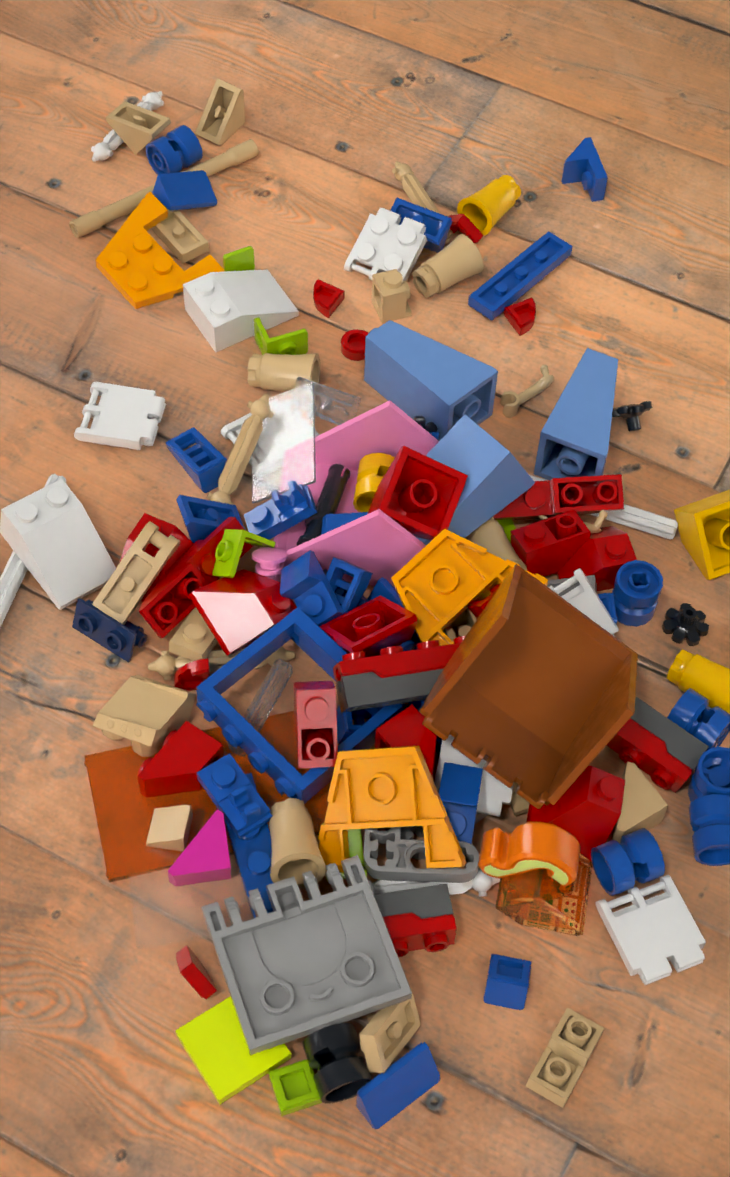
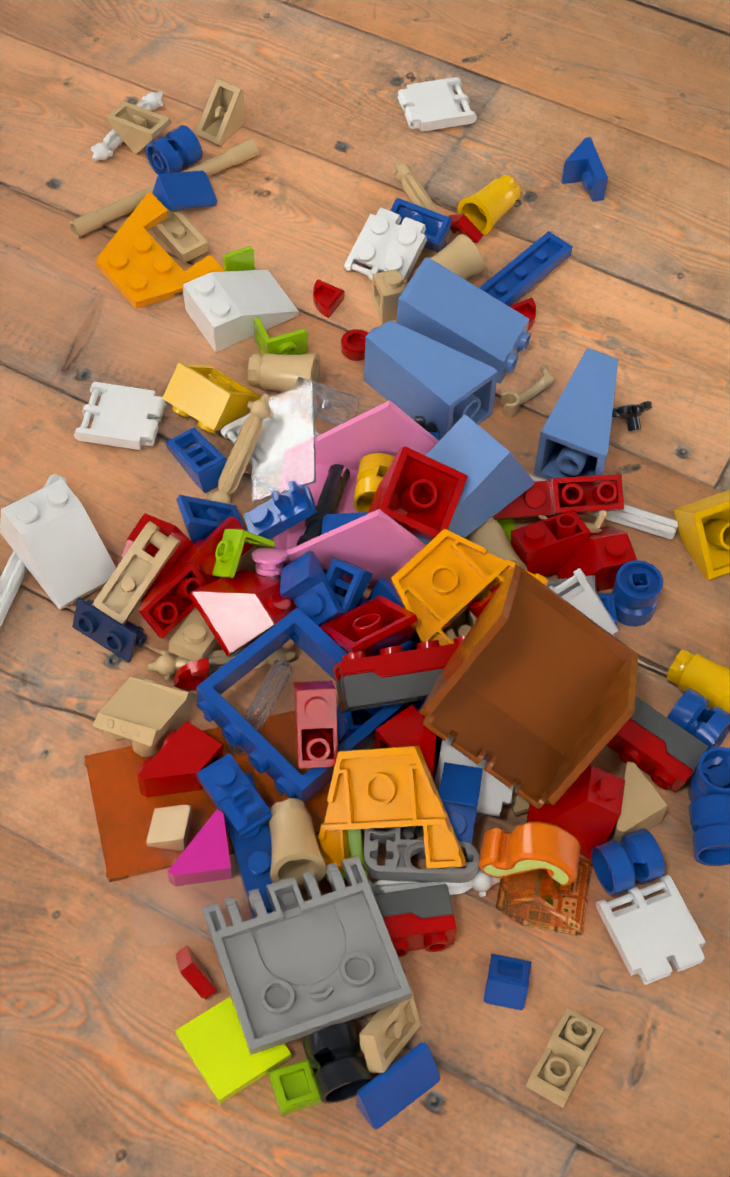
(208, 396): none -> yellow slope
(435, 105): none -> white plate
(463, 317): none -> medium blue slope
(685, 624): black plant -> none

